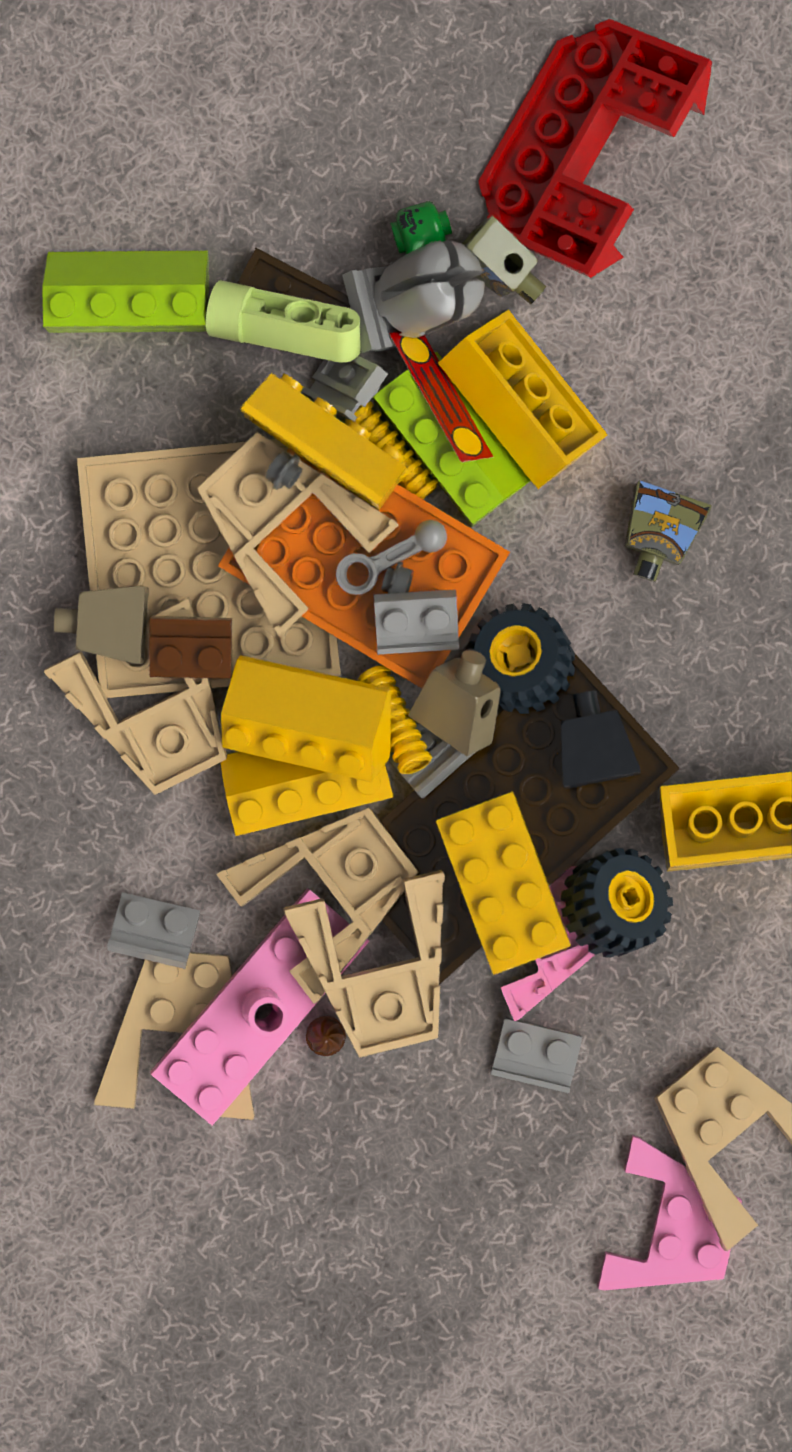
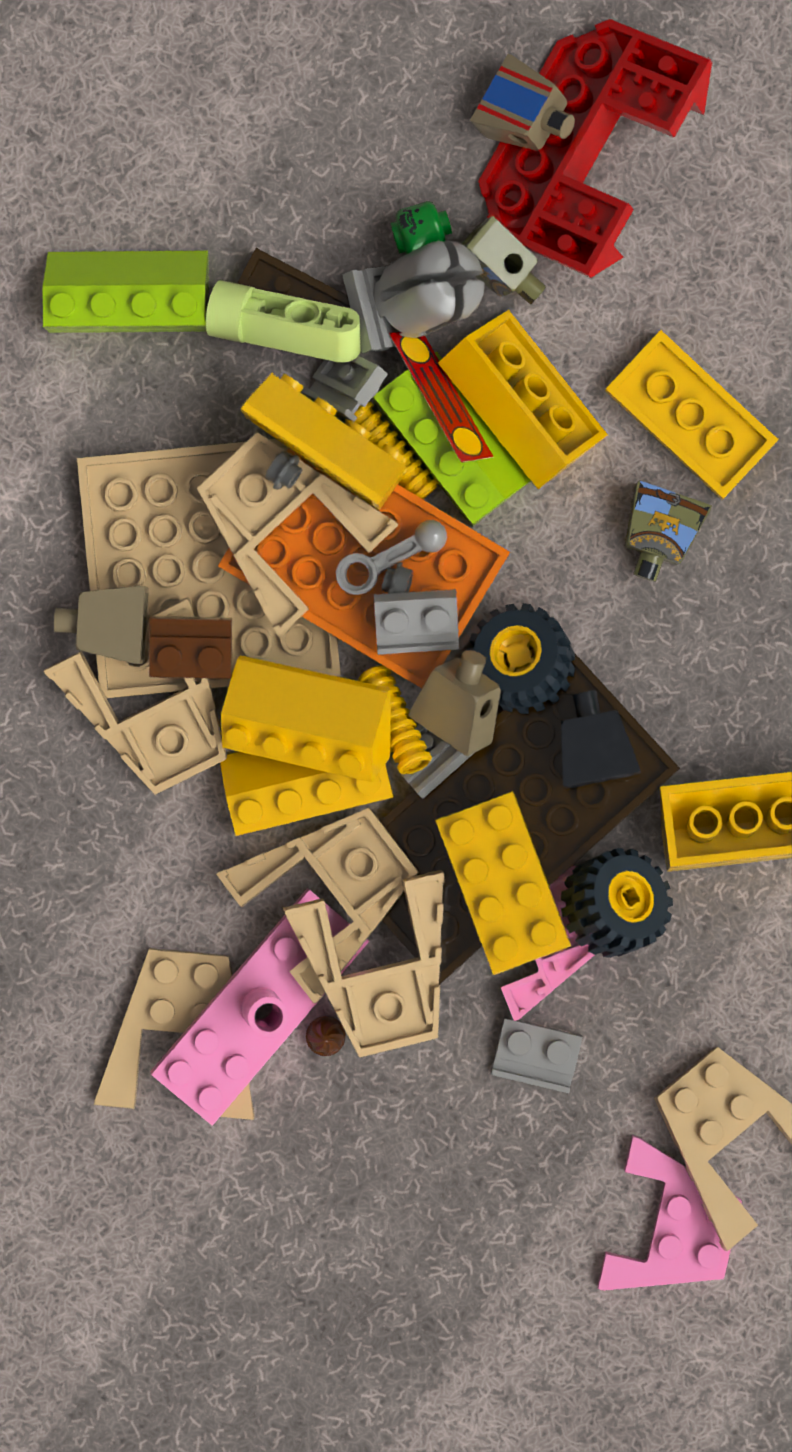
(153, 930): light grey plate -> none
(522, 107): none -> dark tan torso
(691, 414): none -> yellow plate

